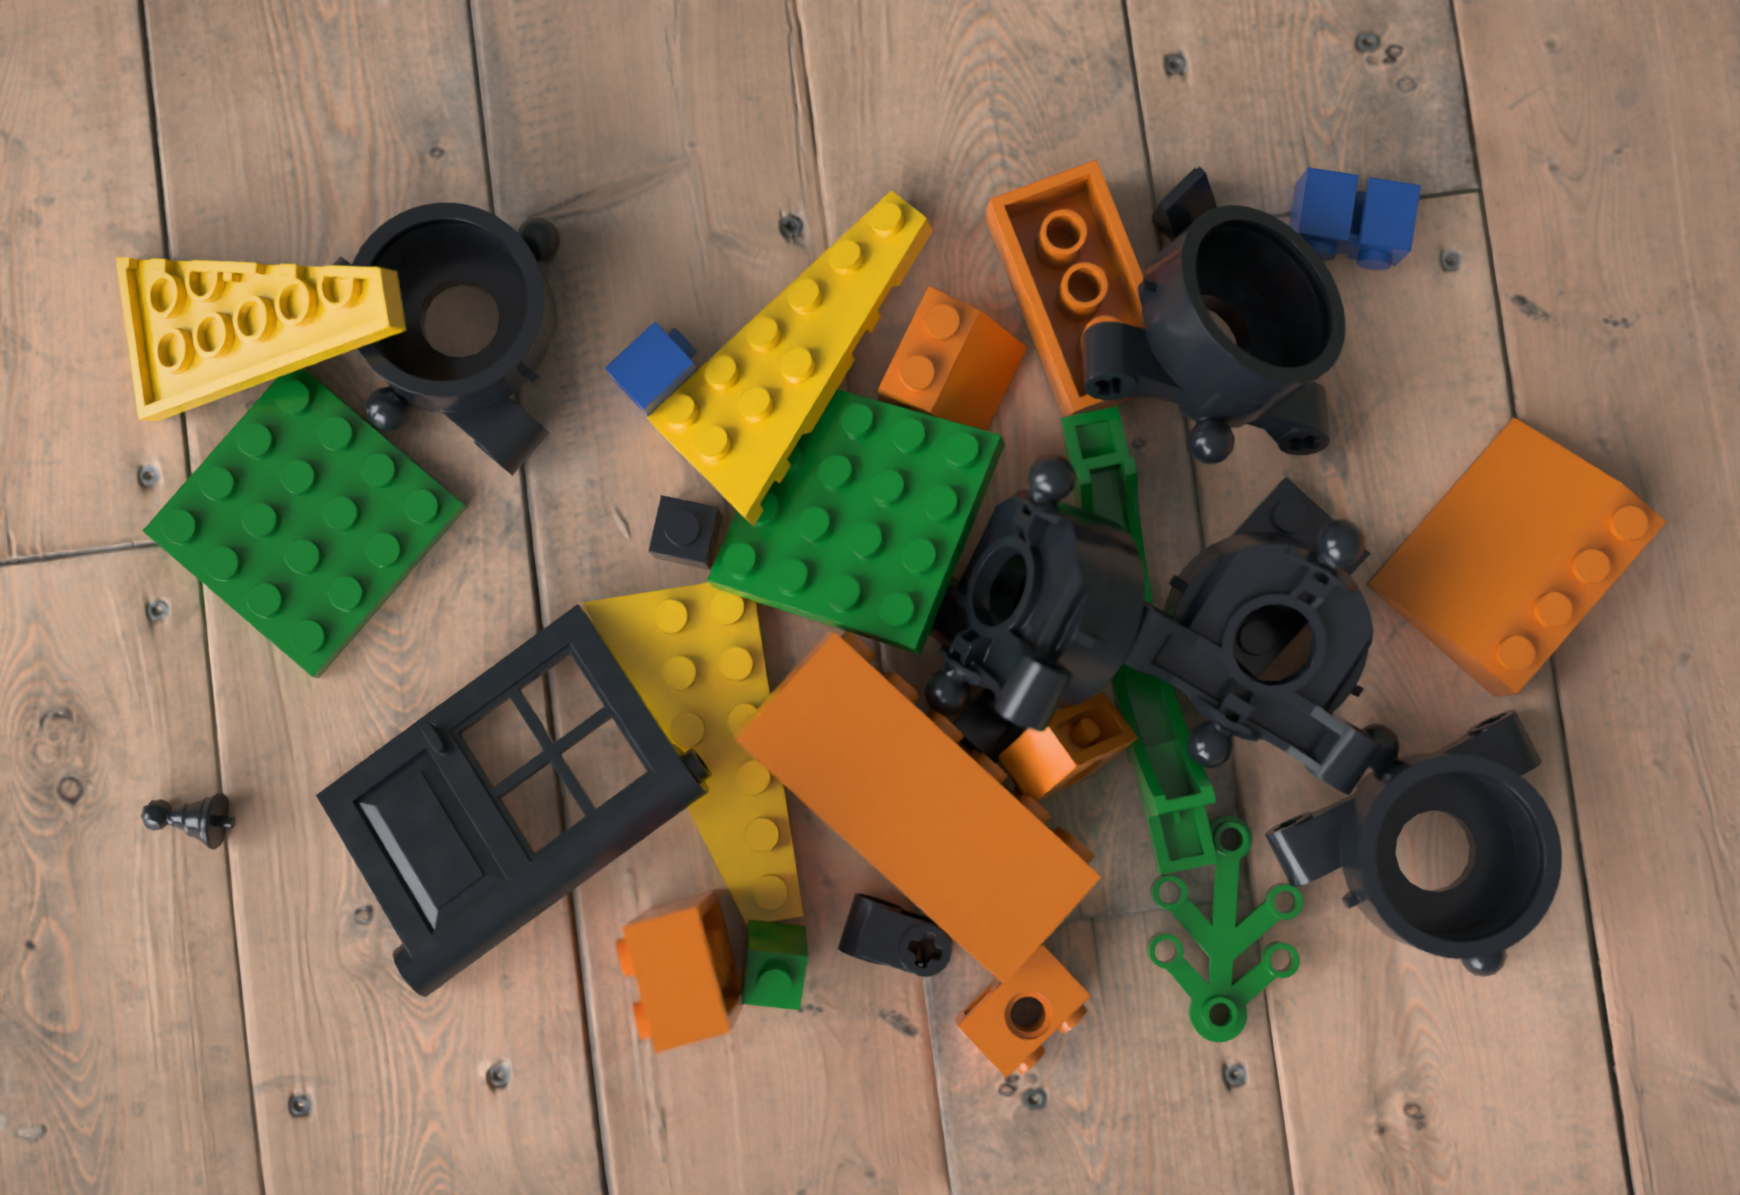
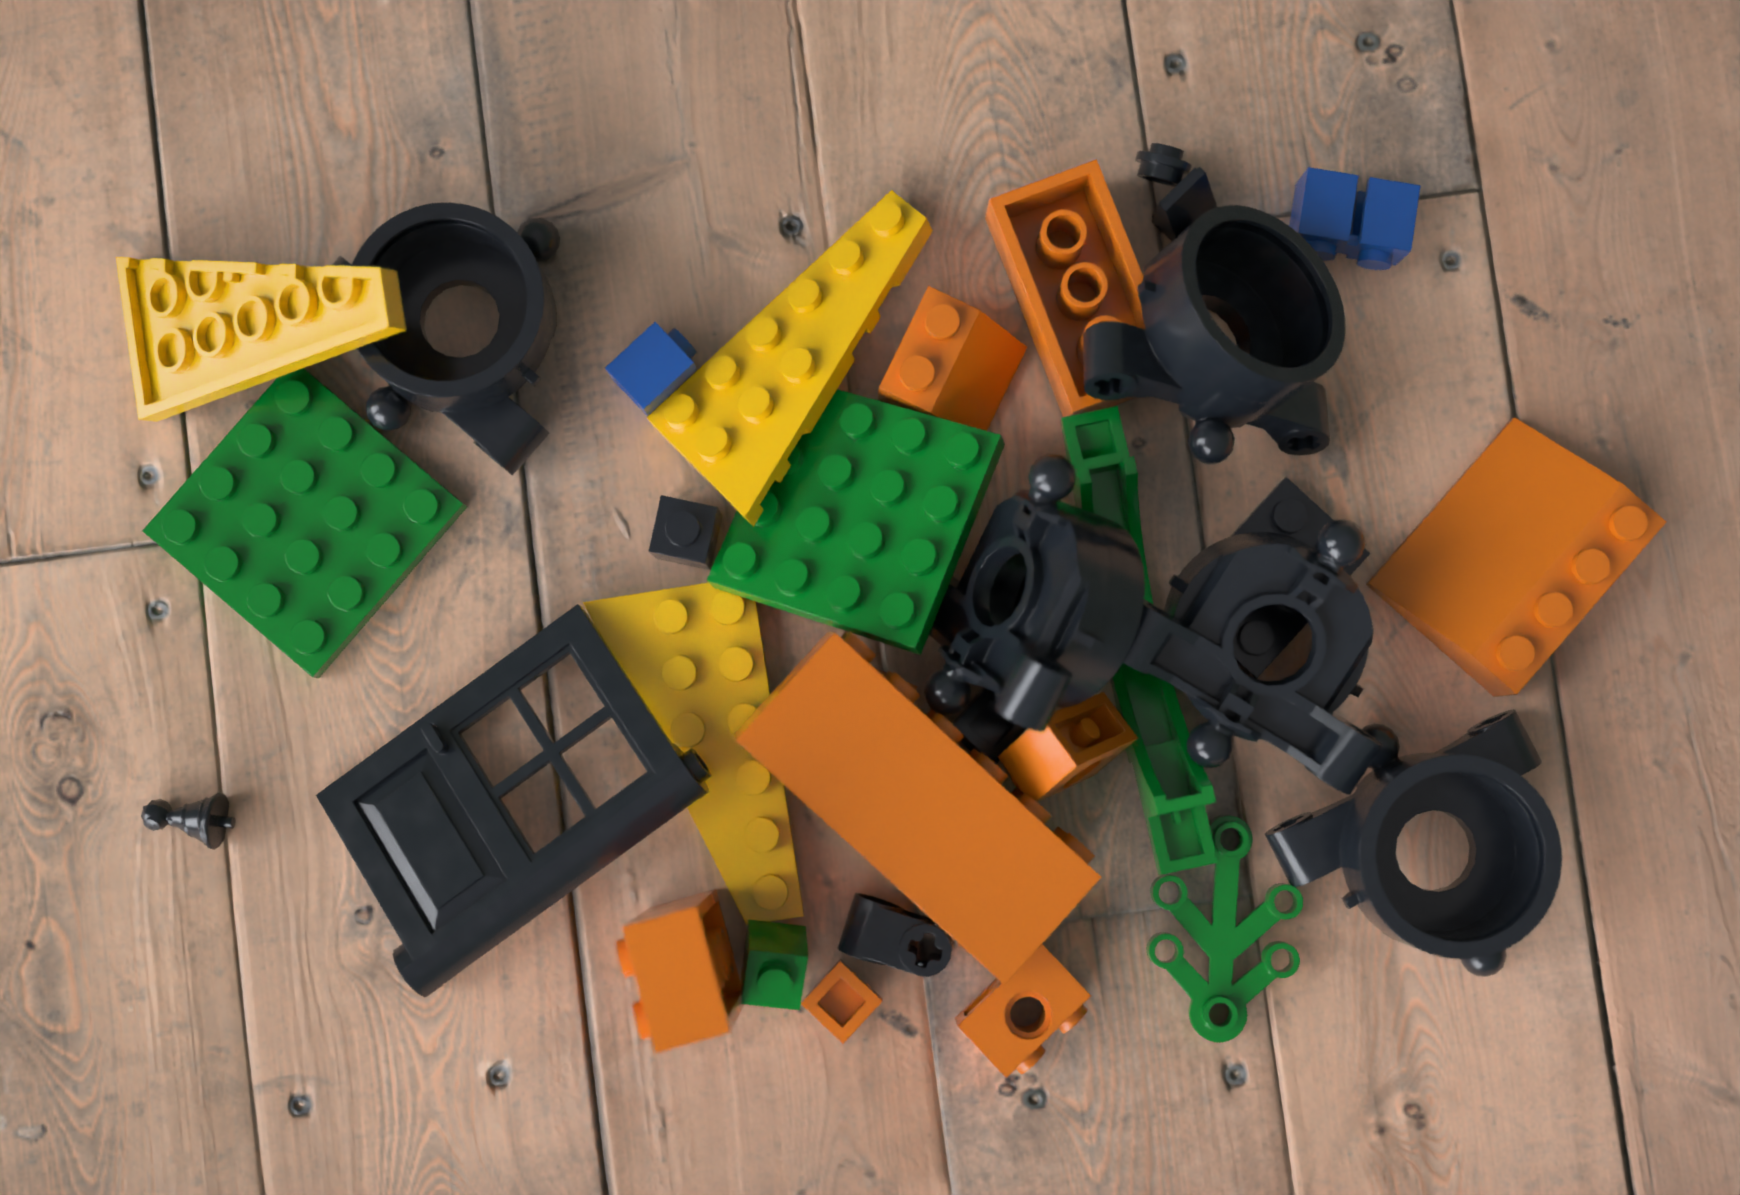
(841, 1001): none -> orange plate
(1162, 164): none -> black plate

